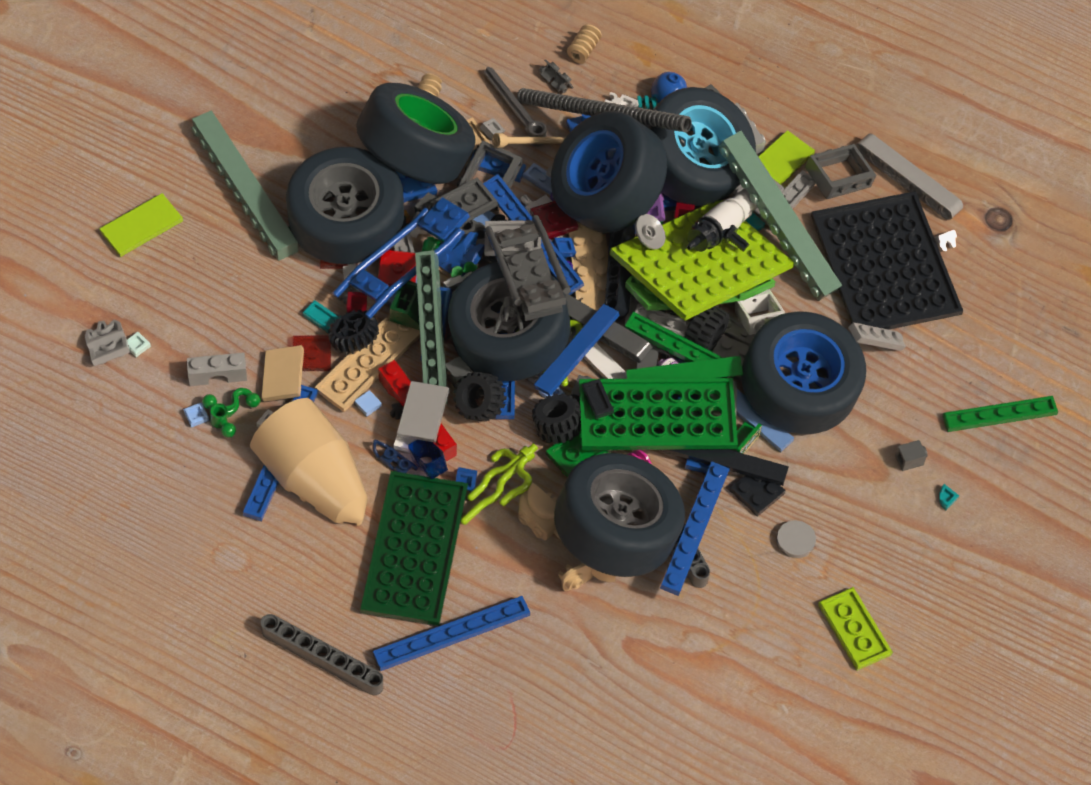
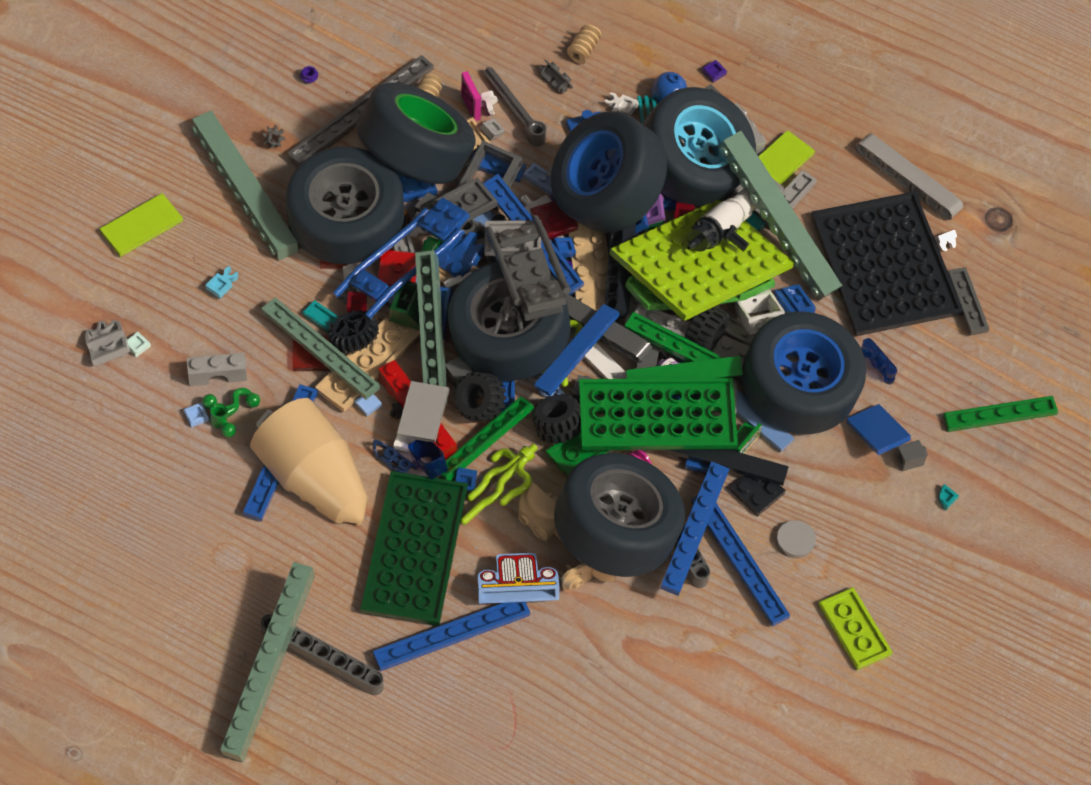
(221, 284): none -> medium azure plate
(268, 662): none -> sand green brick
(270, 131): none -> dark grey gear
(282, 373): tan tile -> none
(309, 70): none -> dark purple plate
(320, 348): none -> sand green plate
(347, 120): none -> flat silver plate
(468, 267): green piece -> none
(470, 96): none -> dark pink tile
(487, 436): none -> green tile
(488, 100): none -> white piece
(501, 140): tan piece -> none
(517, 580): none -> brick
(591, 107): dark grey piece -> none
(597, 399): black tile -> none
(650, 231): light grey dish -> none
(714, 71): none -> dark purple tile
(746, 567): none -> blue plate
(794, 299): none -> blue plate
(831, 189): dark grey window -> none
(877, 336): light grey plate -> none
(878, 429): none -> blue tile
(879, 360): none -> clear blue plate
(969, 301): none -> dark grey plate

